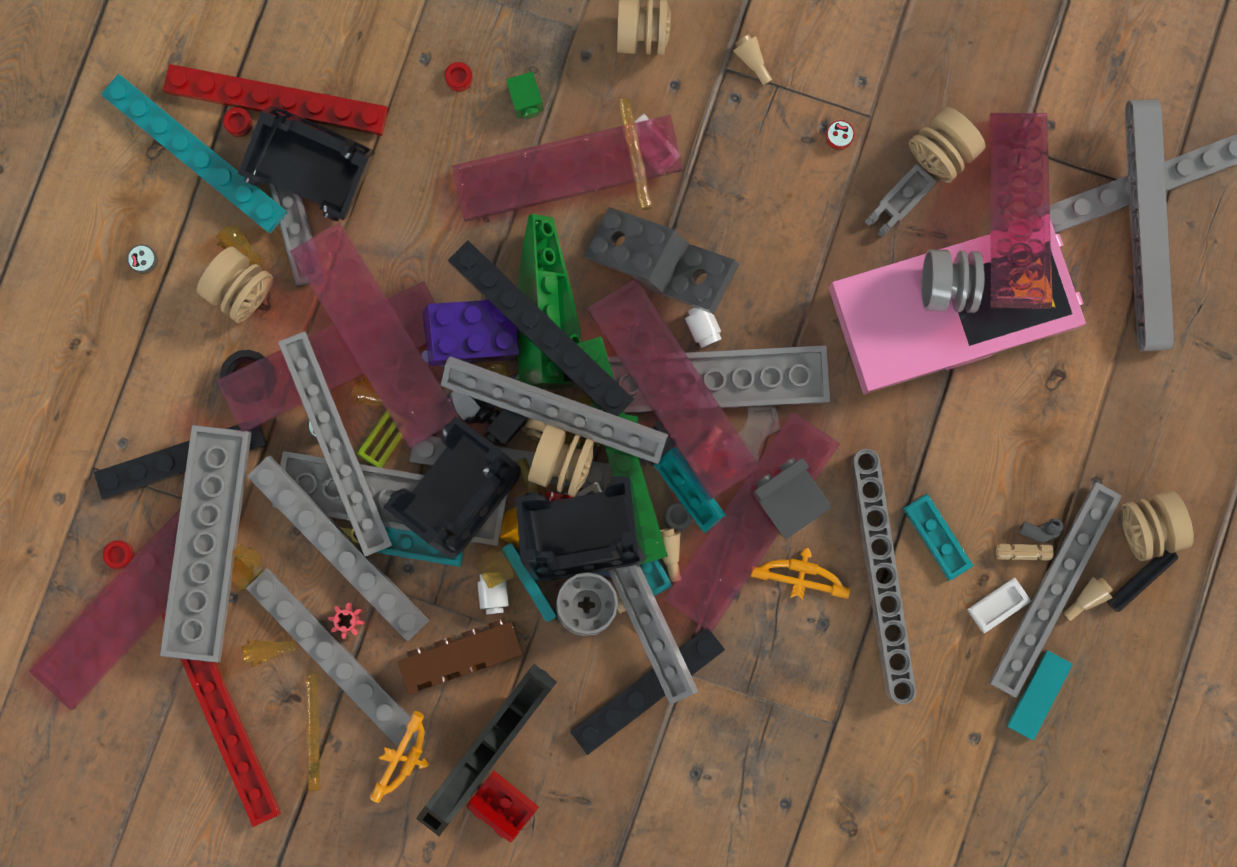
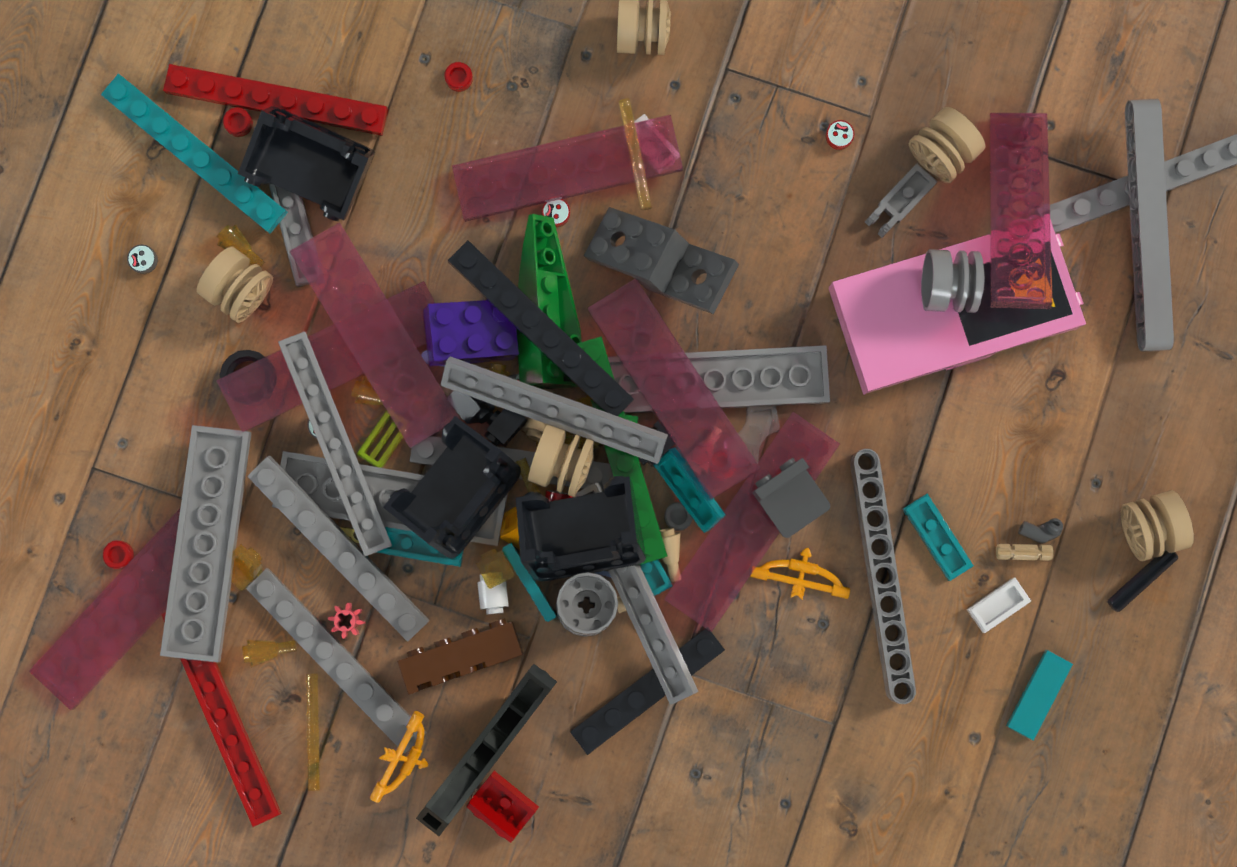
(155, 467): black plate -> none
(525, 95): green brick -> none
(558, 210): none -> tile
(703, 327): white brick -> none
(750, 53): tan cone -> none
(1055, 589): light grey plate -> none
(1092, 595): tan cone -> none

